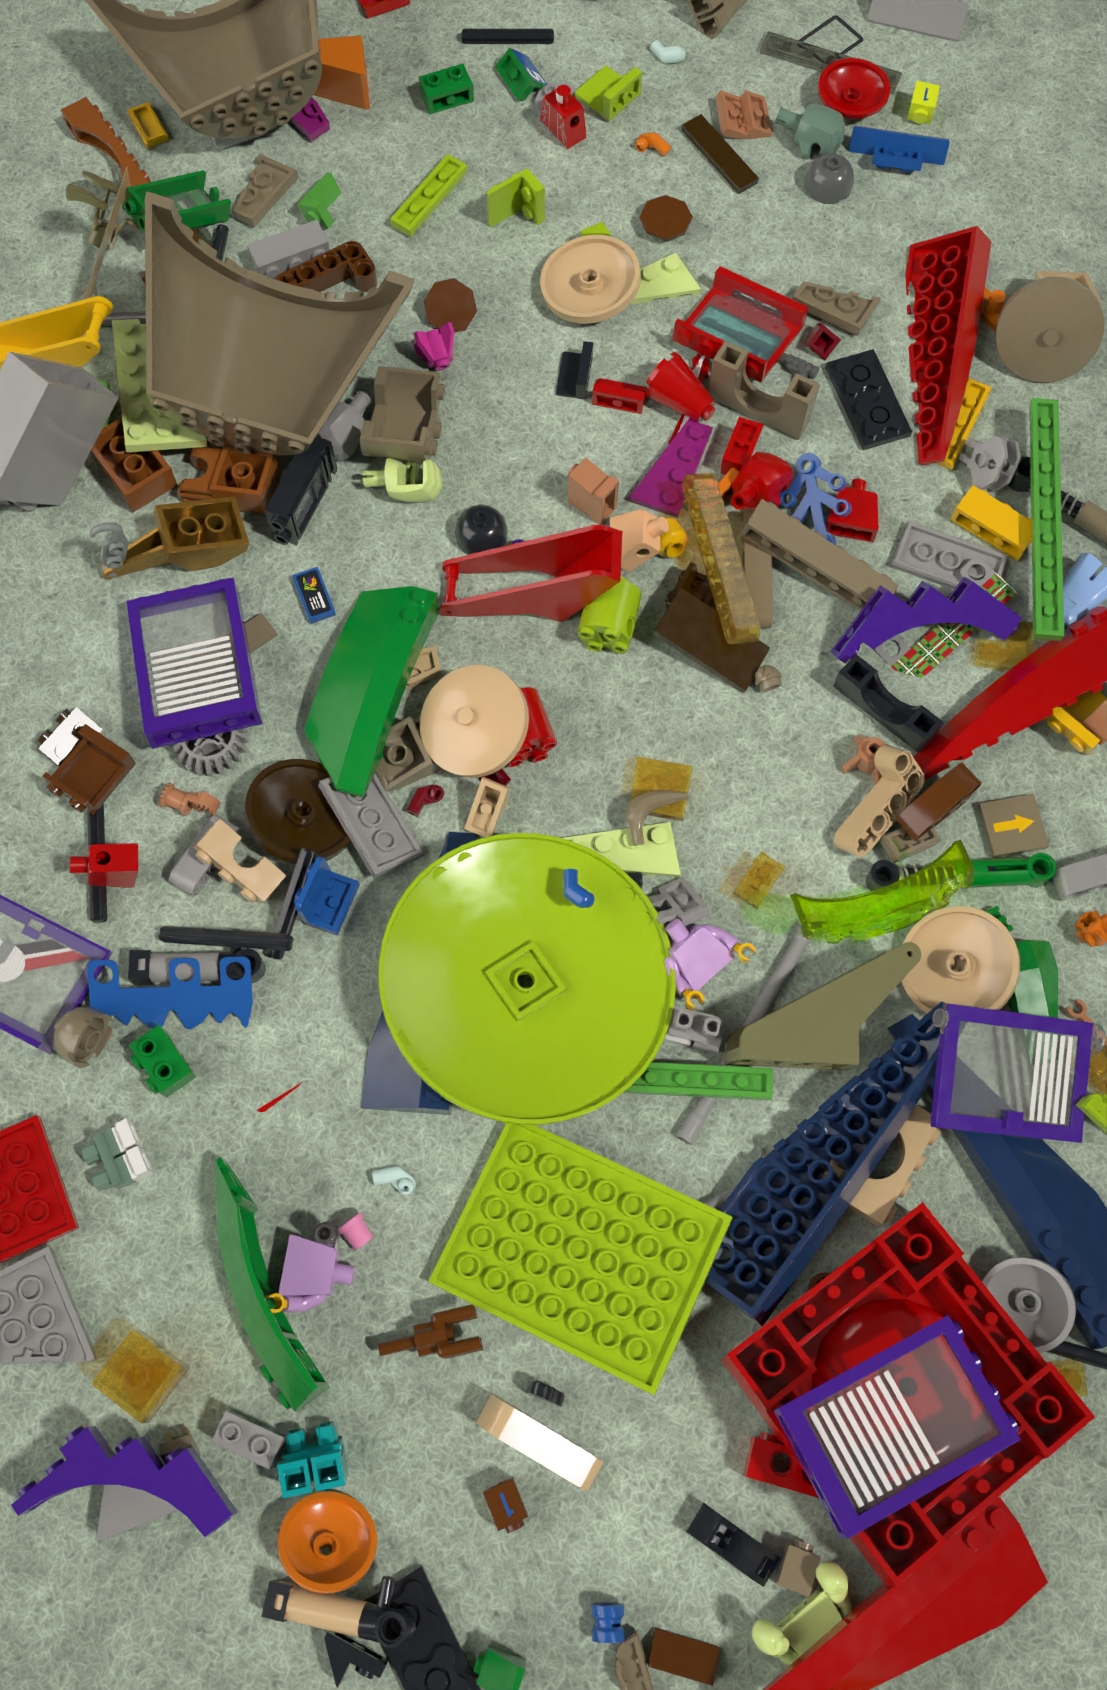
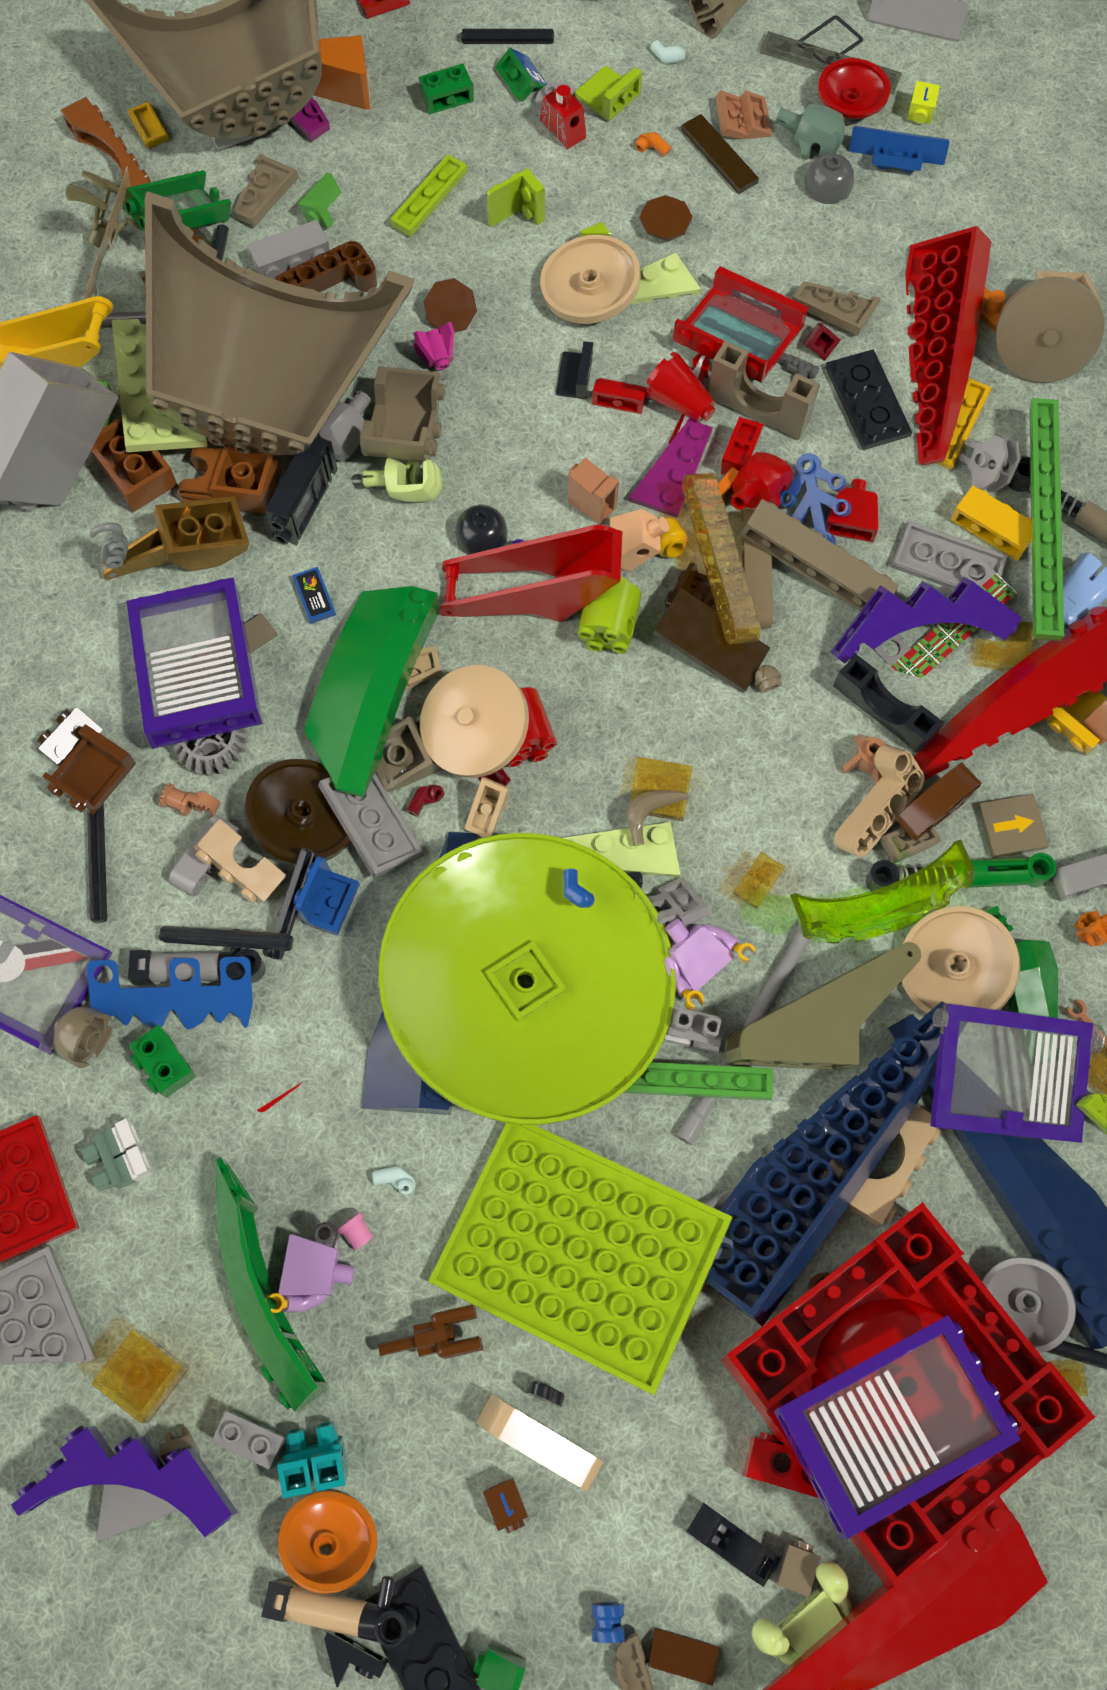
(108, 865): red torso -> none

